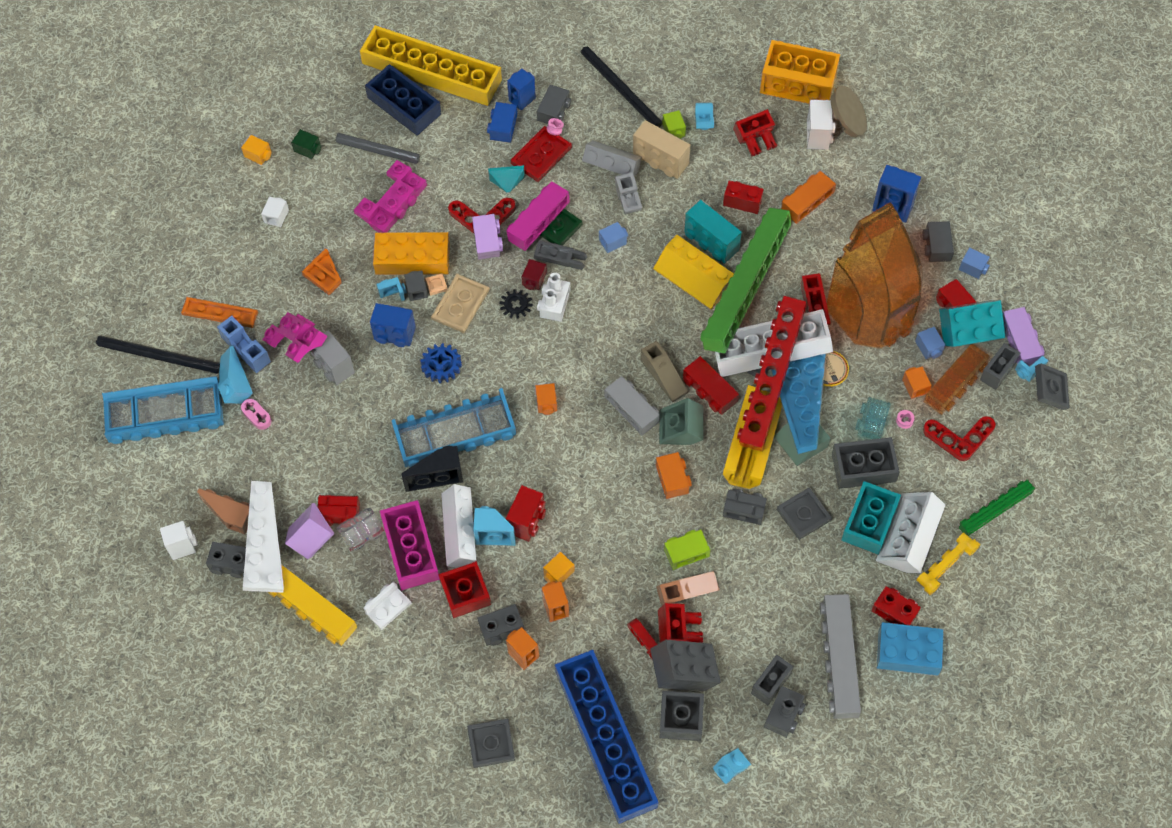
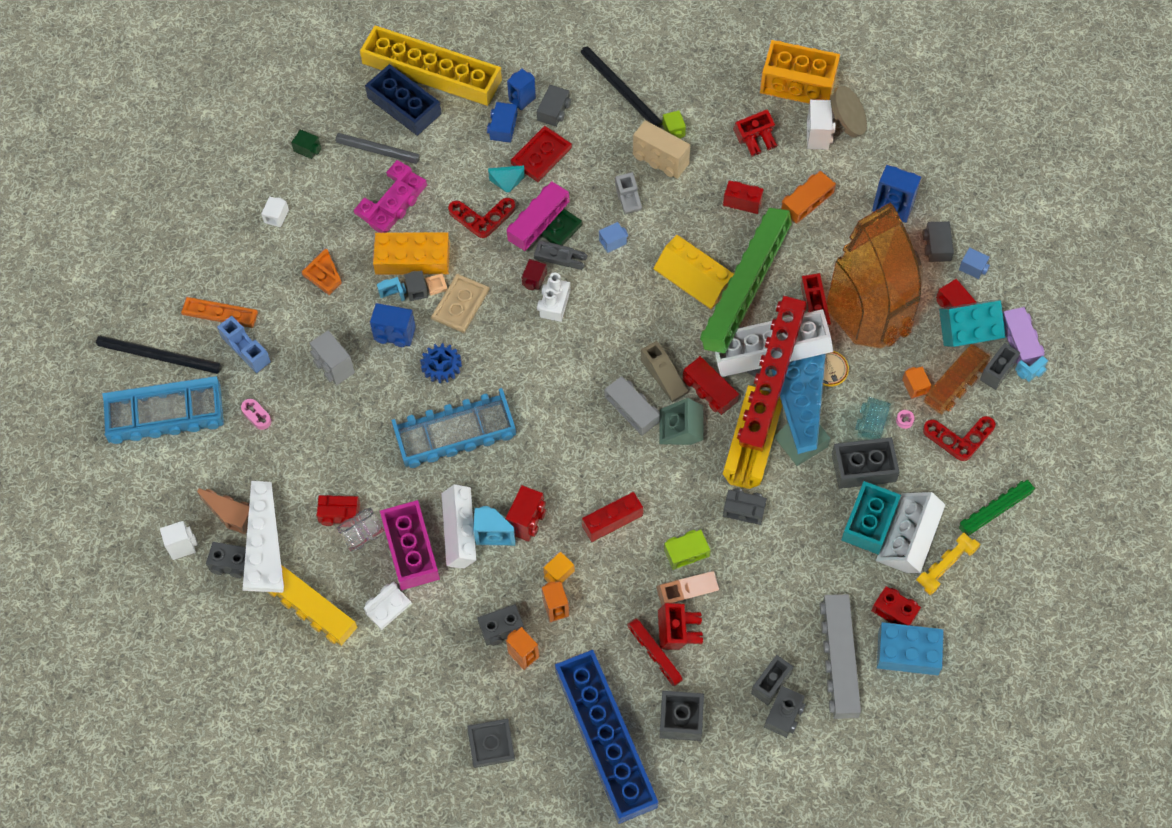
(232, 379): medium azure slope -> none
(256, 150): light orange brick -> none
(299, 331): dark pink bracket -> none
(308, 532): lavender slope -> none
(435, 470): black slope -> none
(464, 589): red brick -> none
(486, 237): lavender brick -> none
(514, 297): black gear -> none
(546, 398): orange brick -> none
(555, 126): bright pink bush -> none
(611, 158): light grey brick -> none
(612, 516): none -> red brick
(672, 475): orange brick -> none
(685, 665): dark grey brick -> none
(704, 116): medium azure bracket -> none
(712, 232): teal brick -> none
(731, 765): medium azure bracket -> none
(804, 513): dark grey plate -> none
(930, 343): medium blue brick -> none
(1052, 386): dark grey plate -> none

